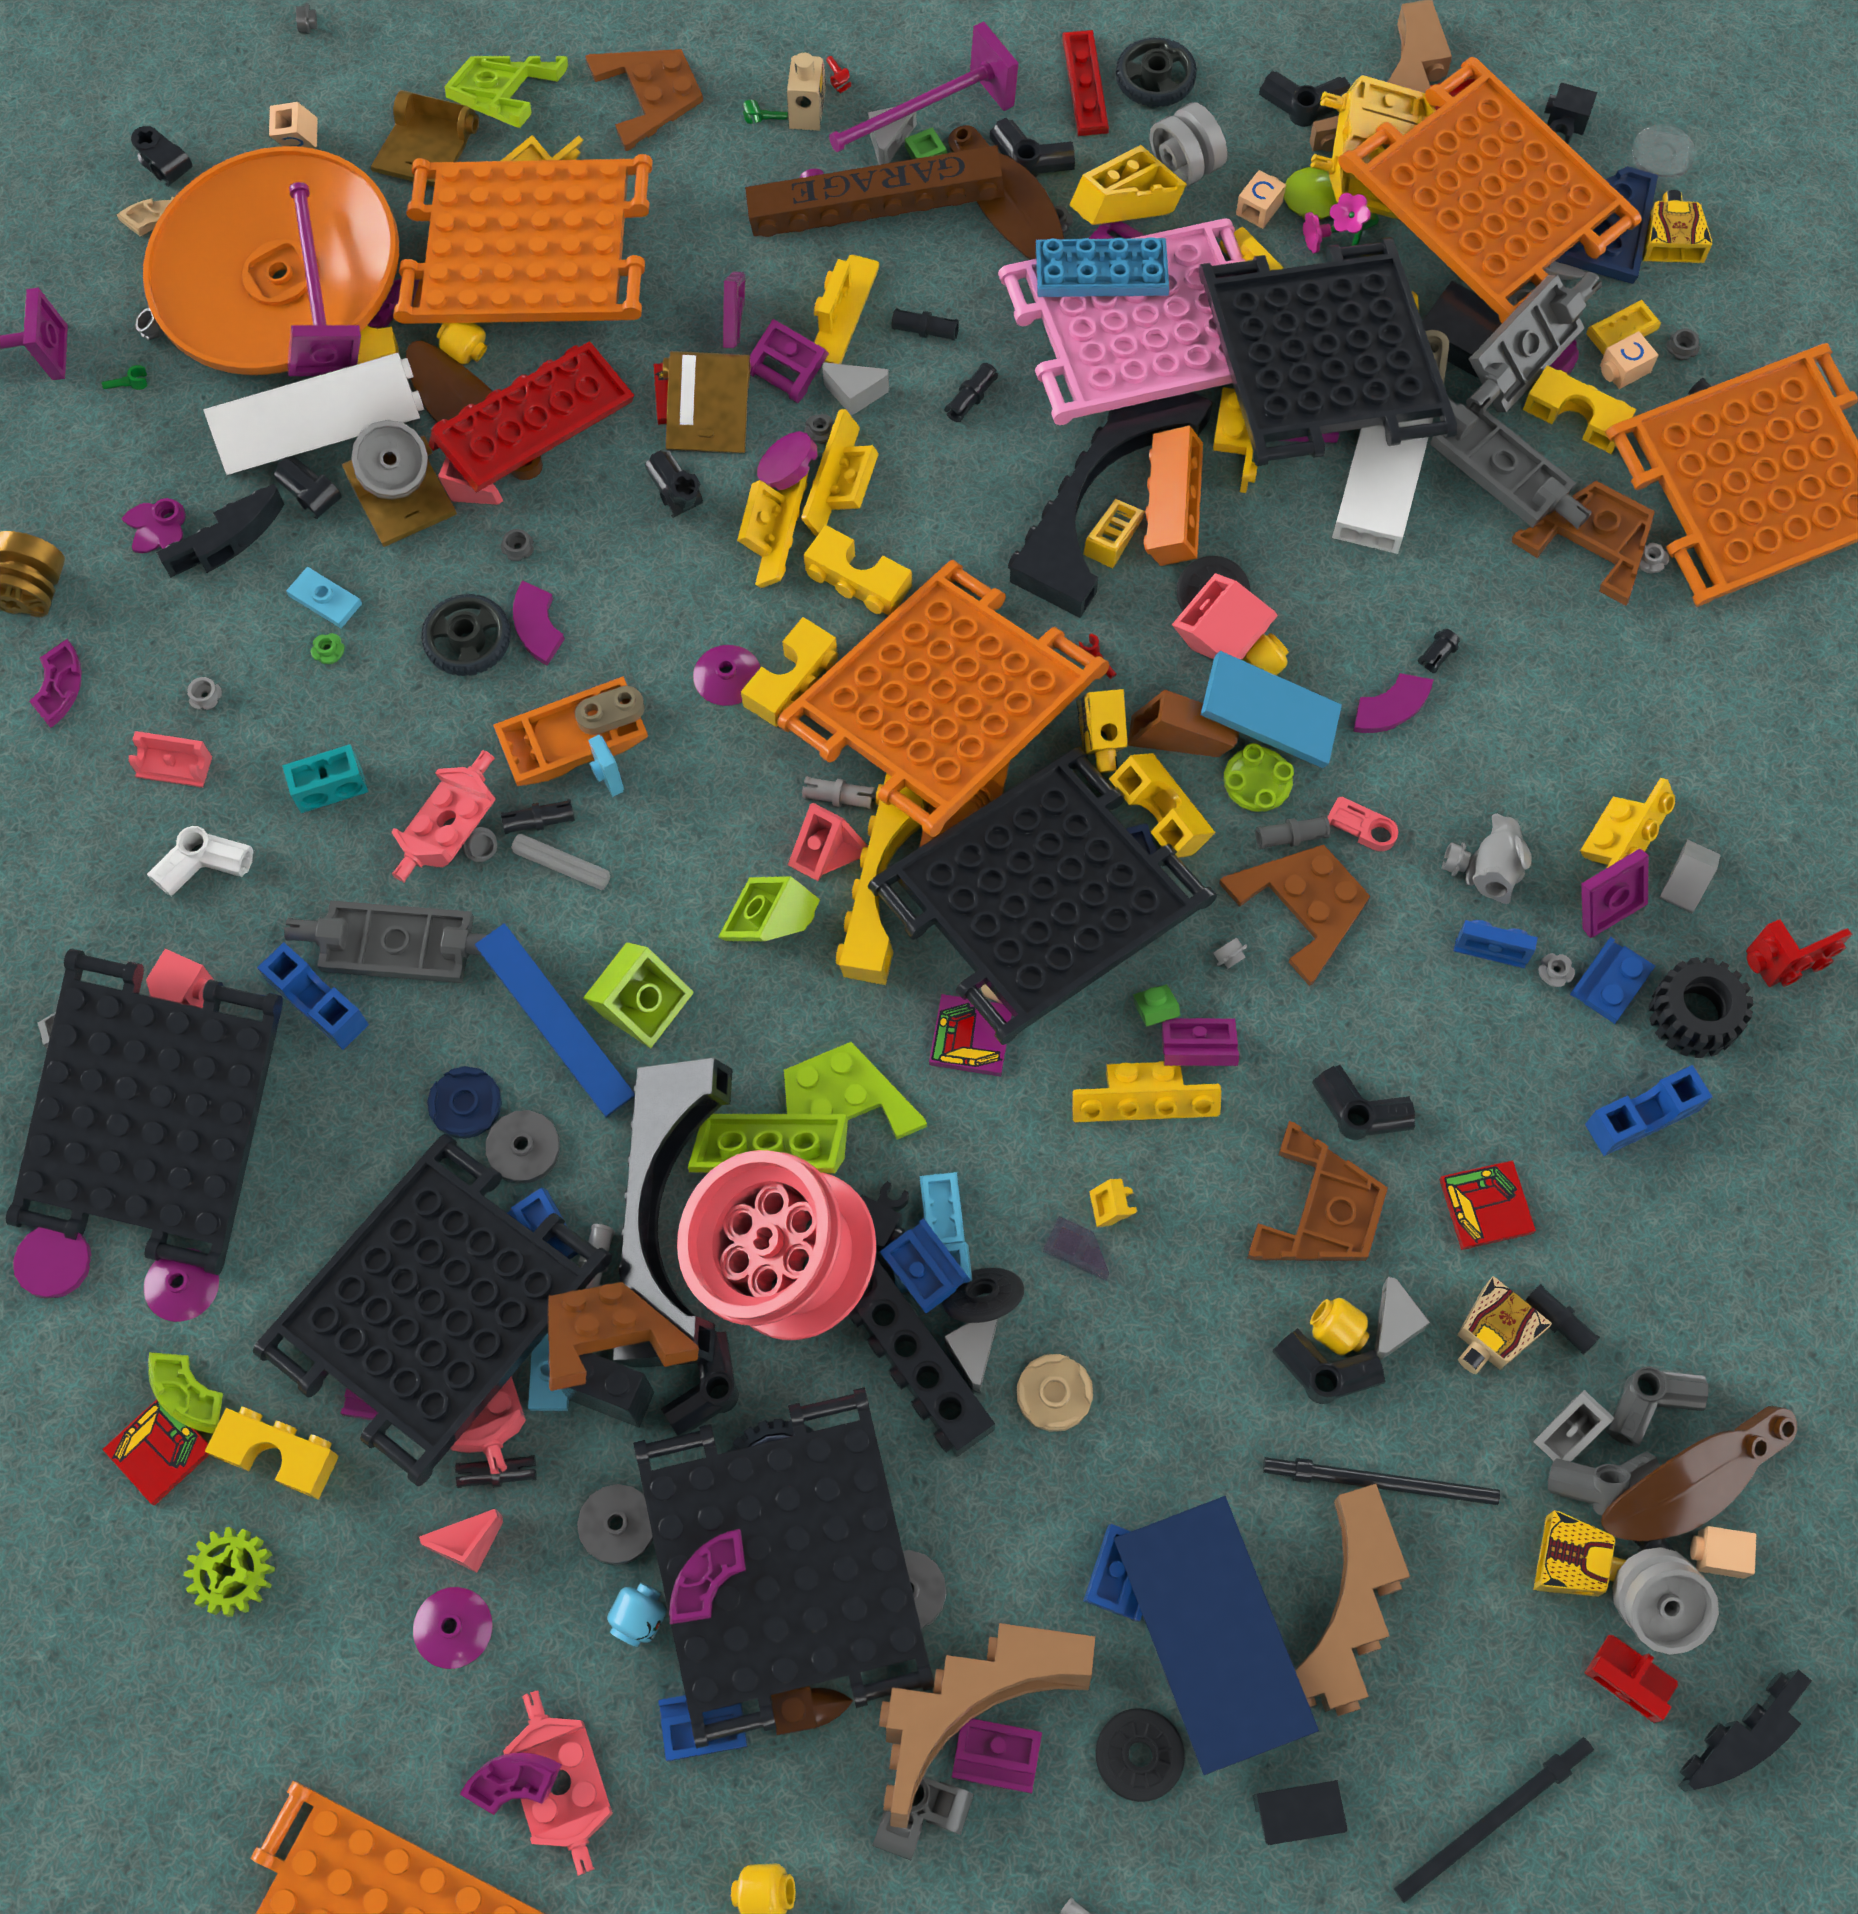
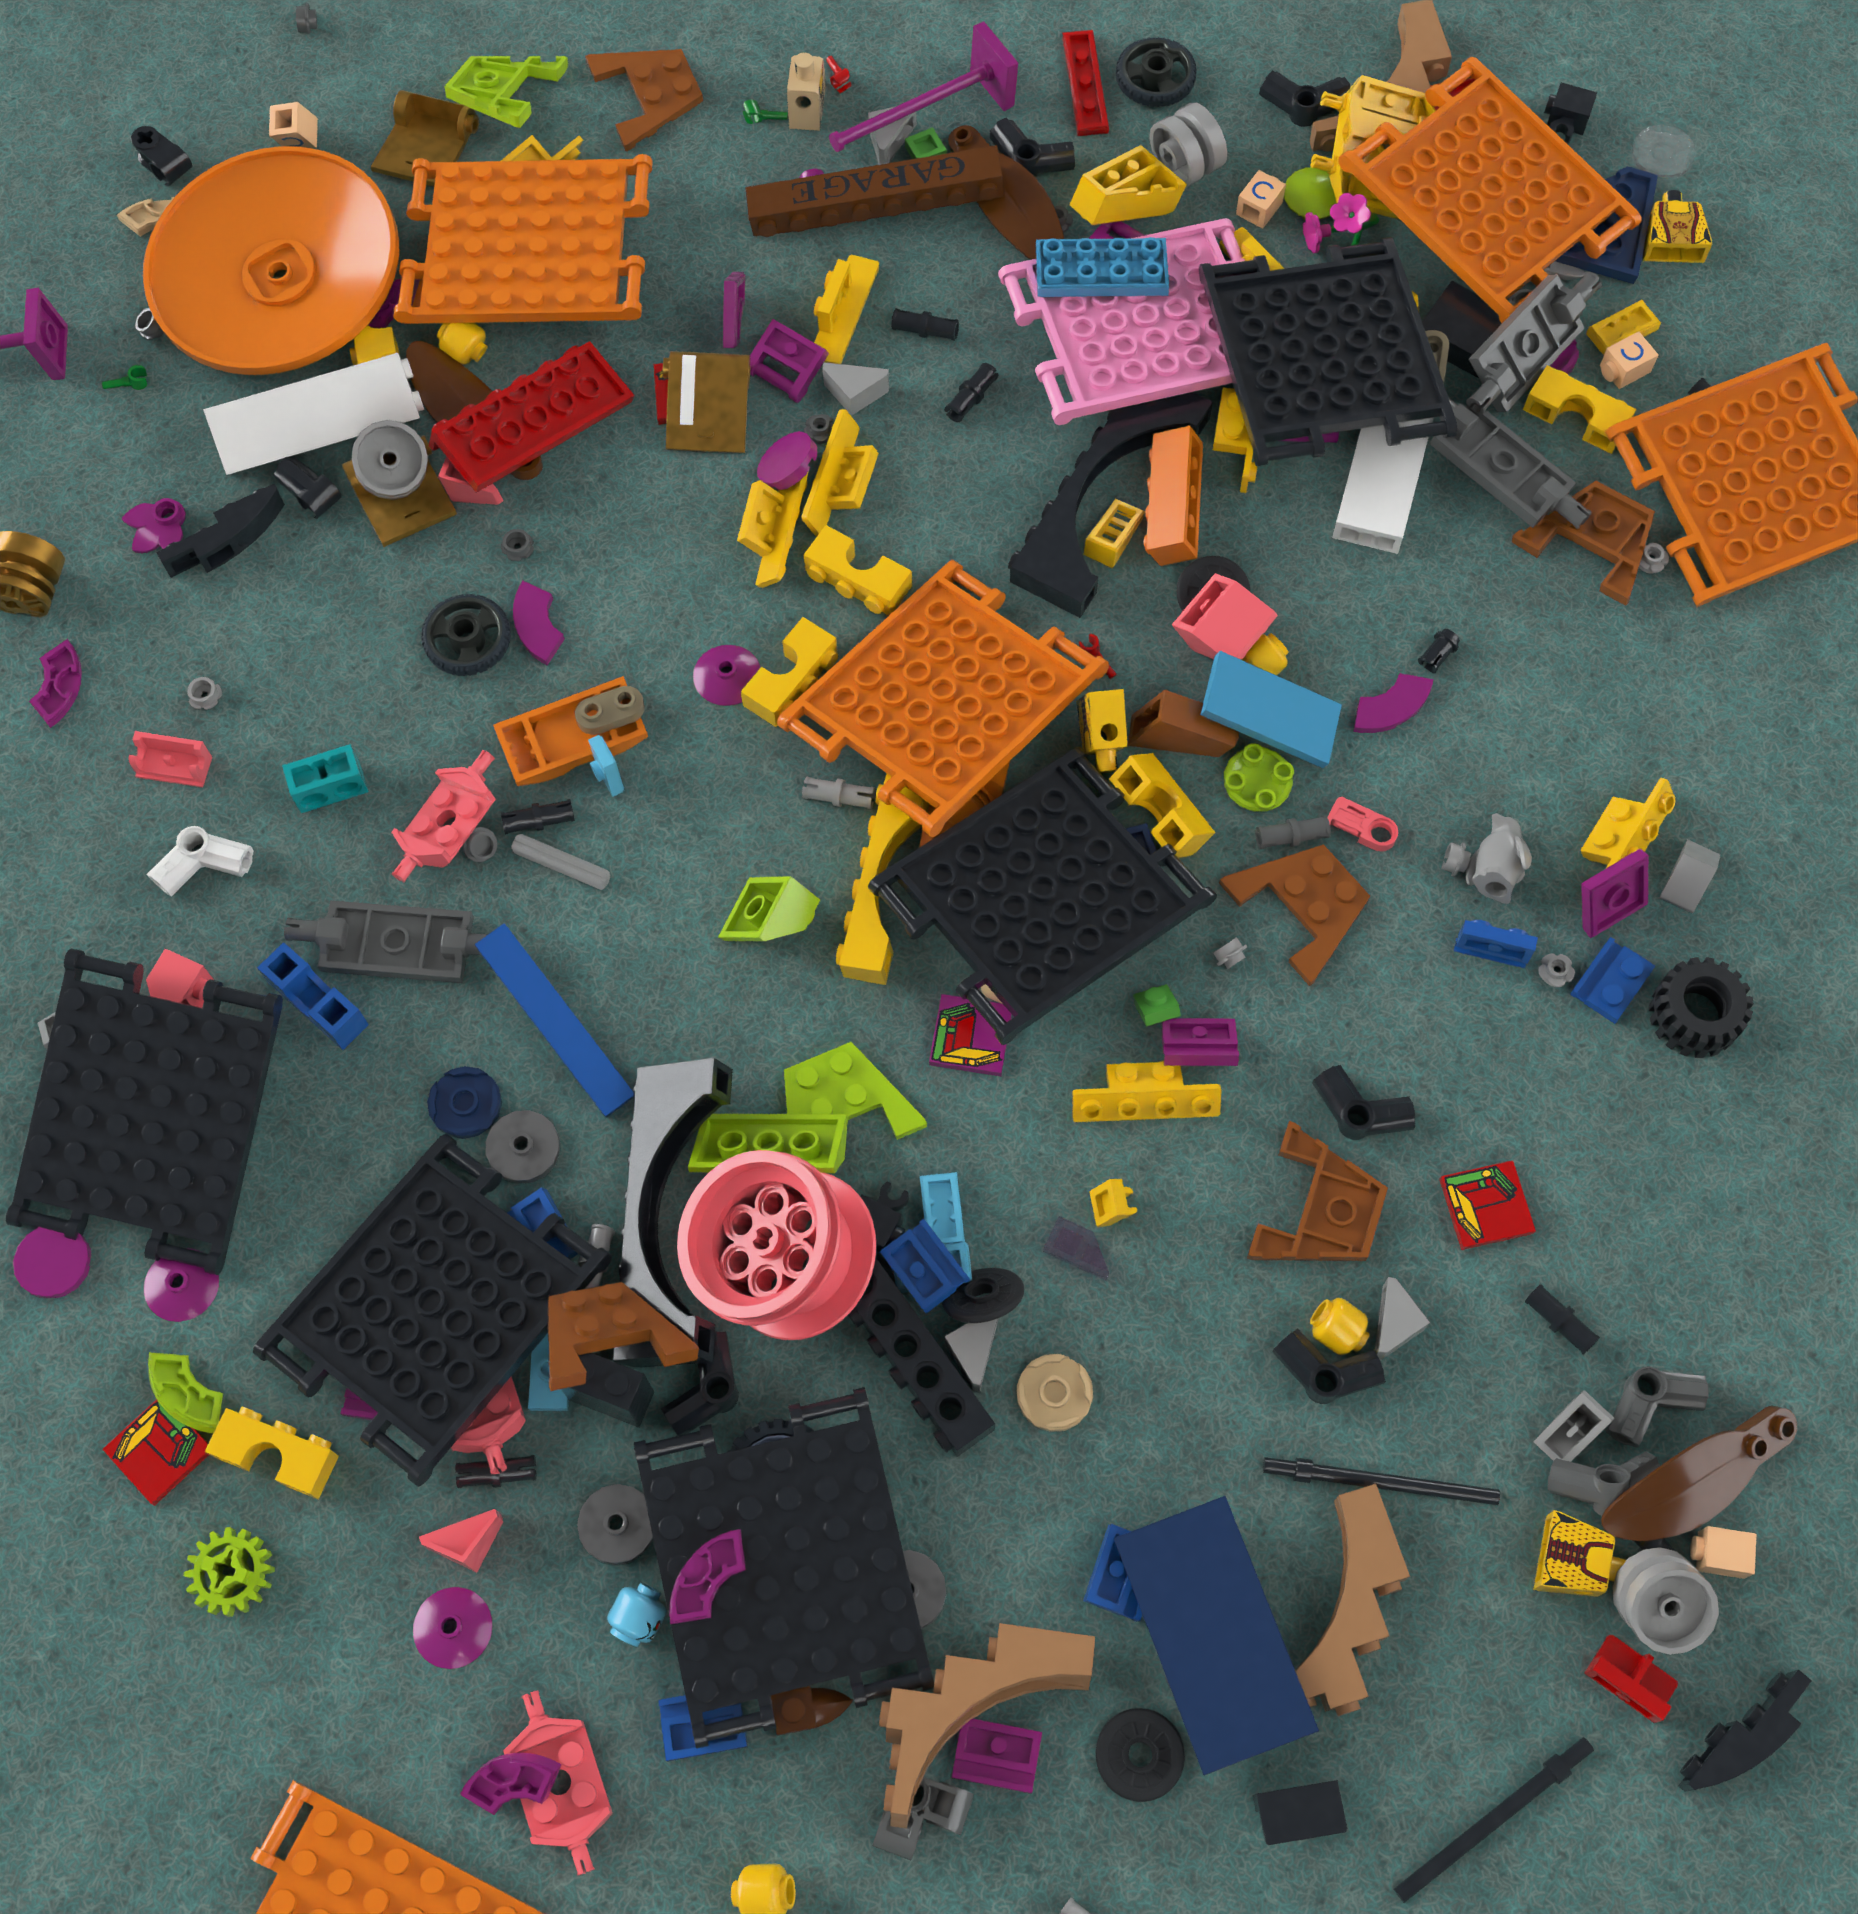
(319, 346): magenta tile -> none
(324, 597): medium azure plate -> none
(330, 655): bright green plate -> none
(638, 994): lime slope -> none
(675, 486): black piece -> none
(824, 843): coral slope -> none
(1499, 1327): torso -> none
(1659, 1107): blue arch -> none
(1686, 337): dark grey plate -> none
(1780, 959): red bracket -> none

